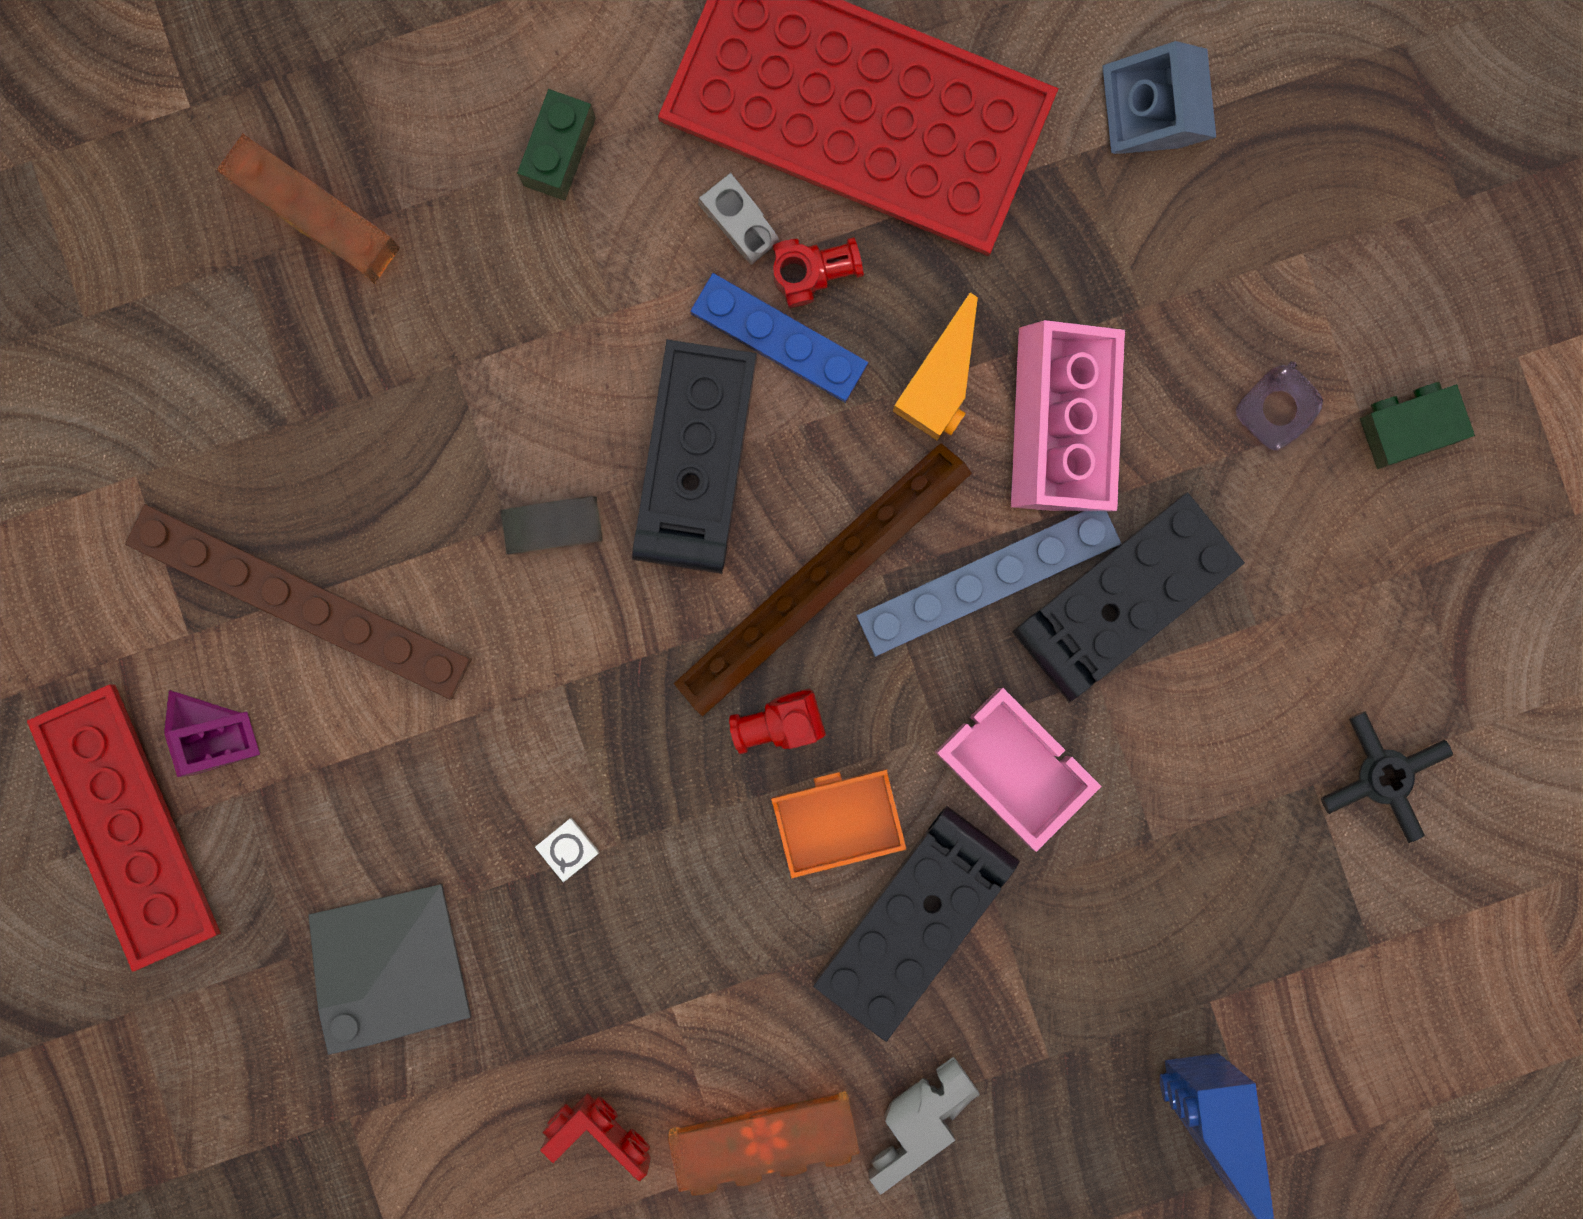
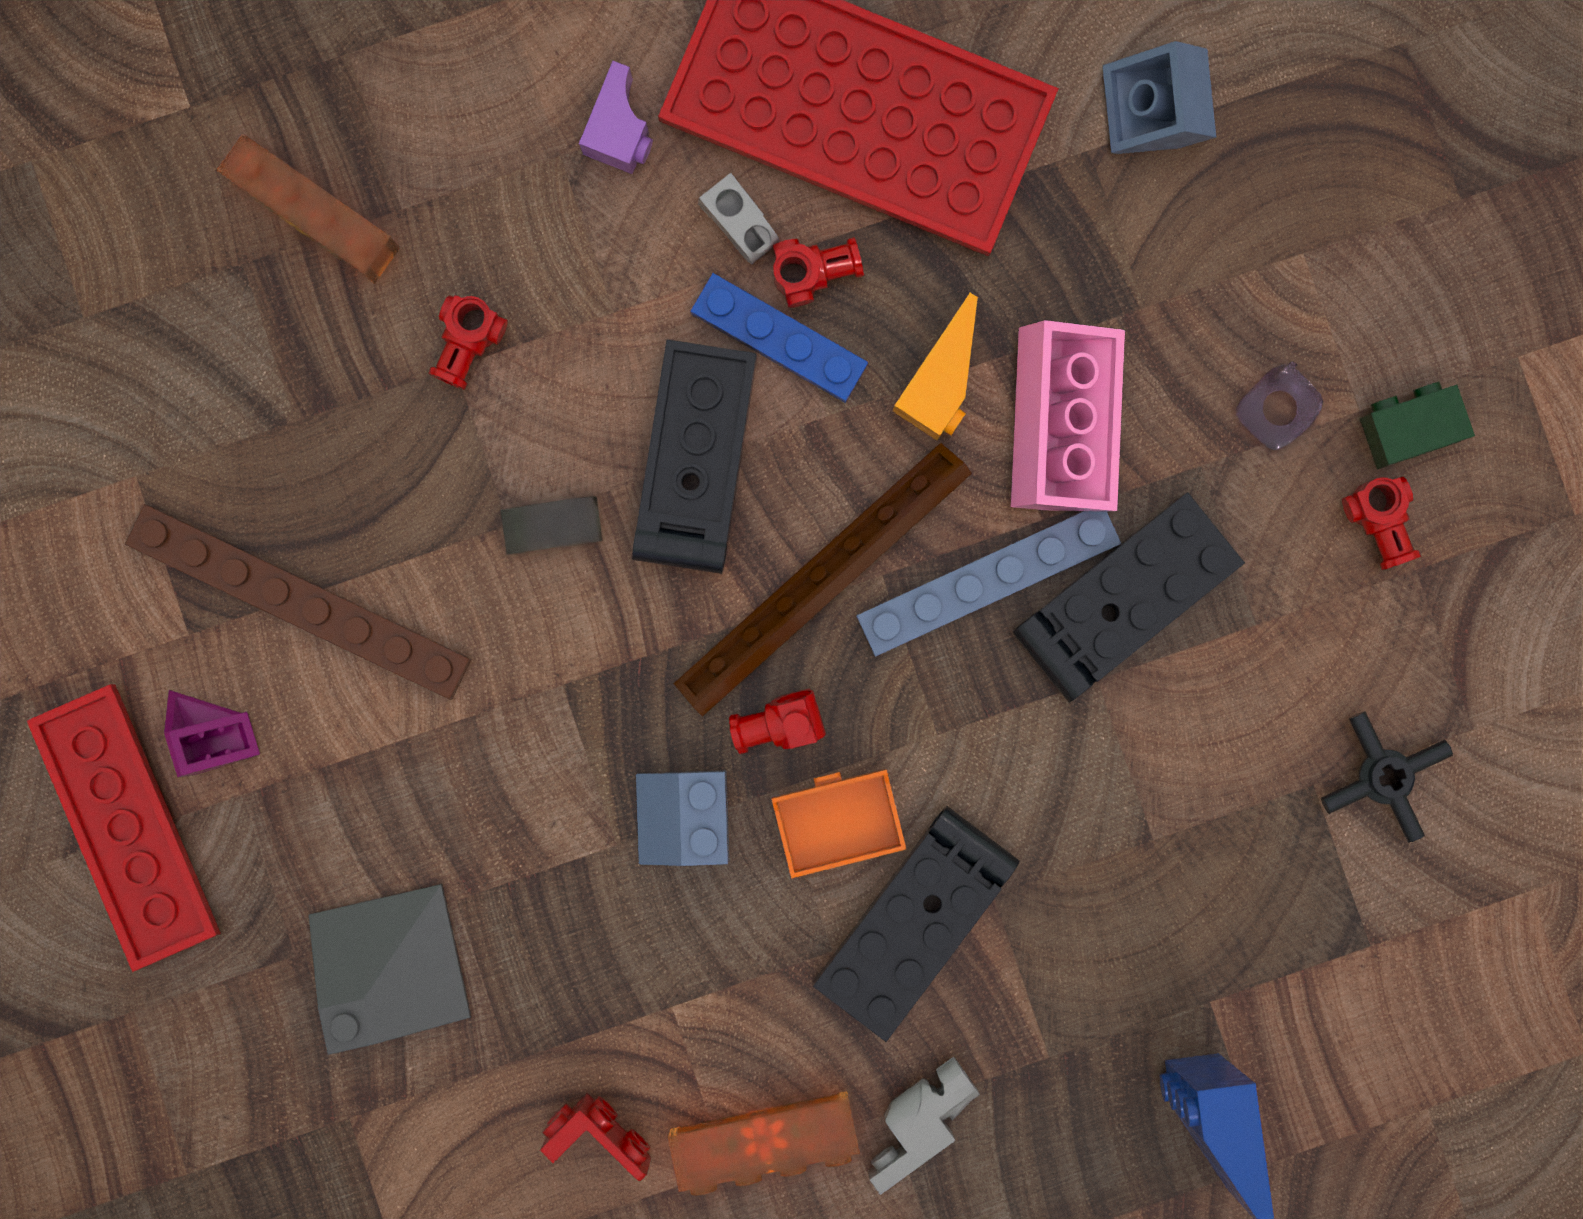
(464, 344): none -> red connector
(556, 144): dark green brick -> none
(567, 849): white tile -> none
(613, 130): none -> medium lavender arch
(682, 818): none -> sand blue slope
(1014, 769): bright pink piece -> none
(1386, 525): none -> red connector

